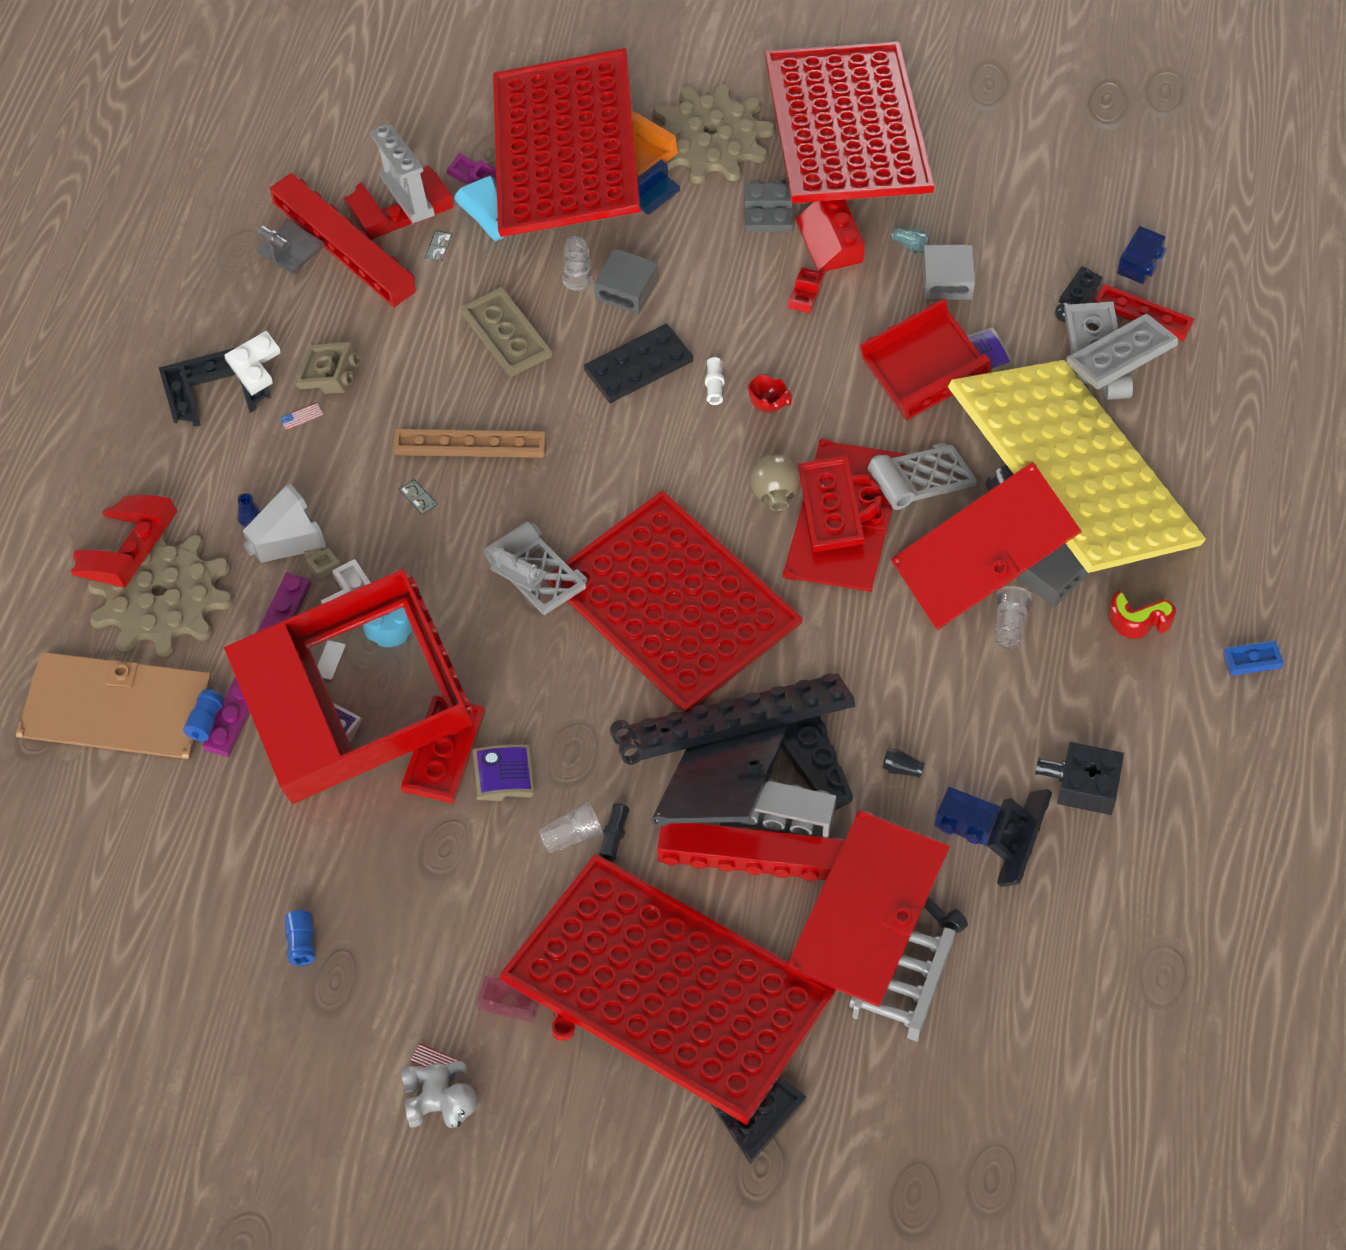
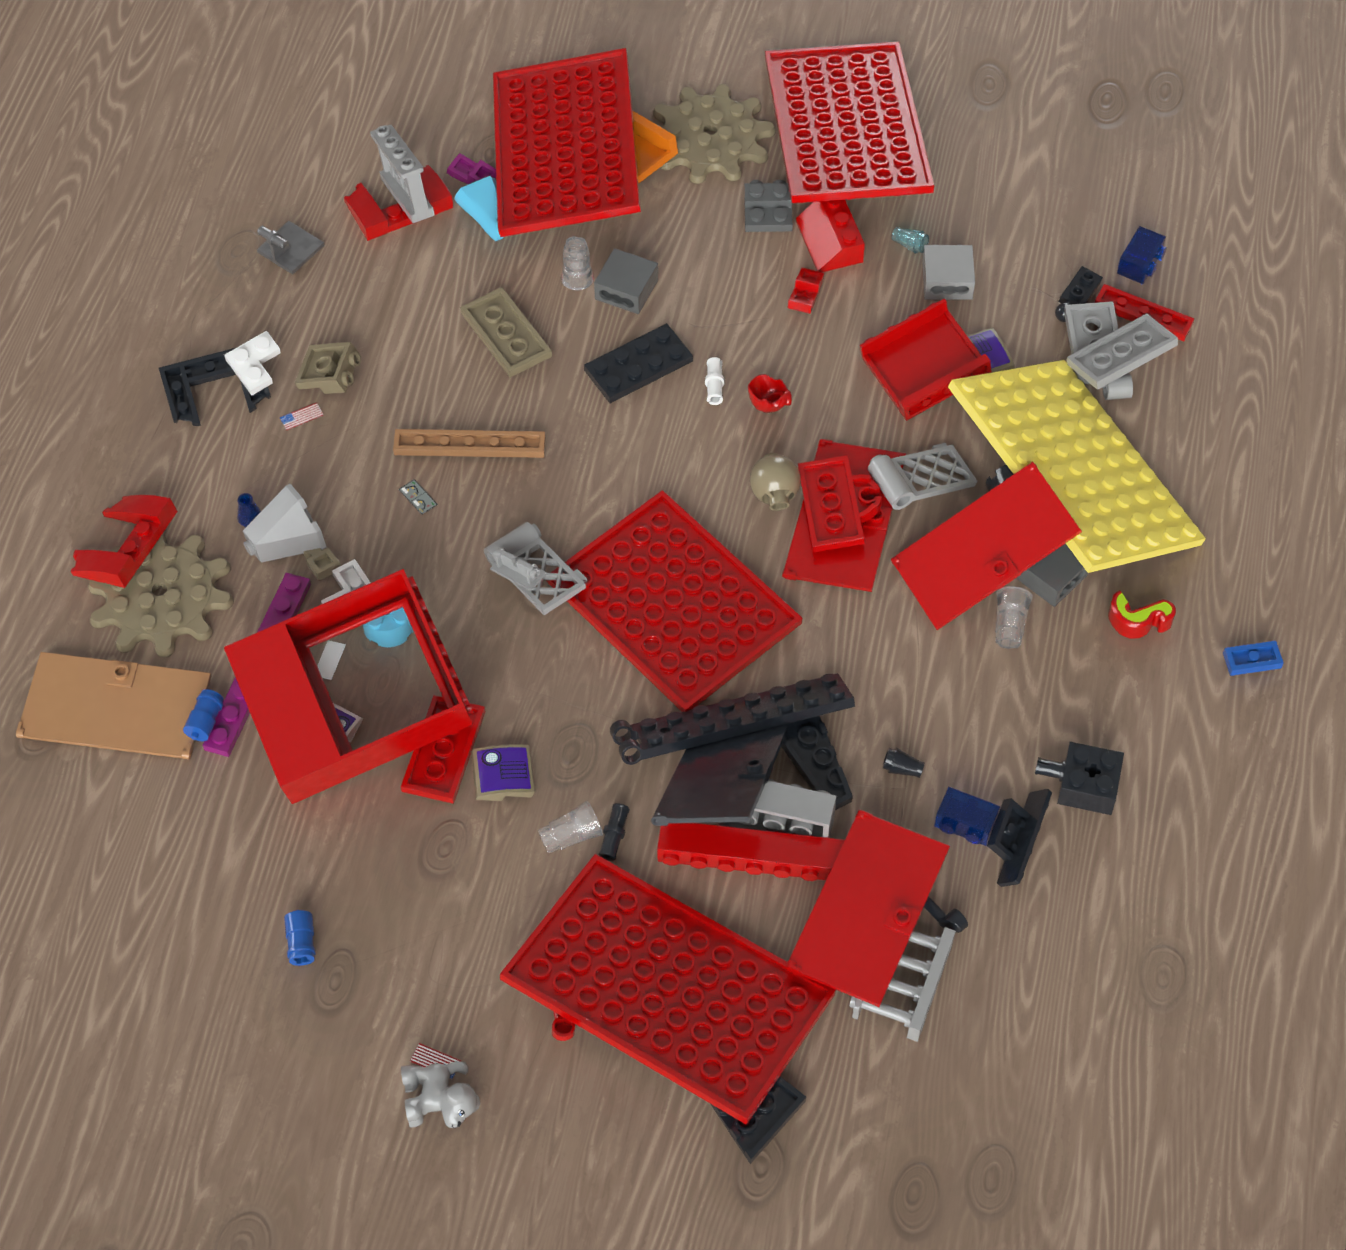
(343, 239): red brick -> none
(438, 246): light grey sticker -> none
(495, 990): clear pink piece -> none
(656, 187): clear blue panel -> none

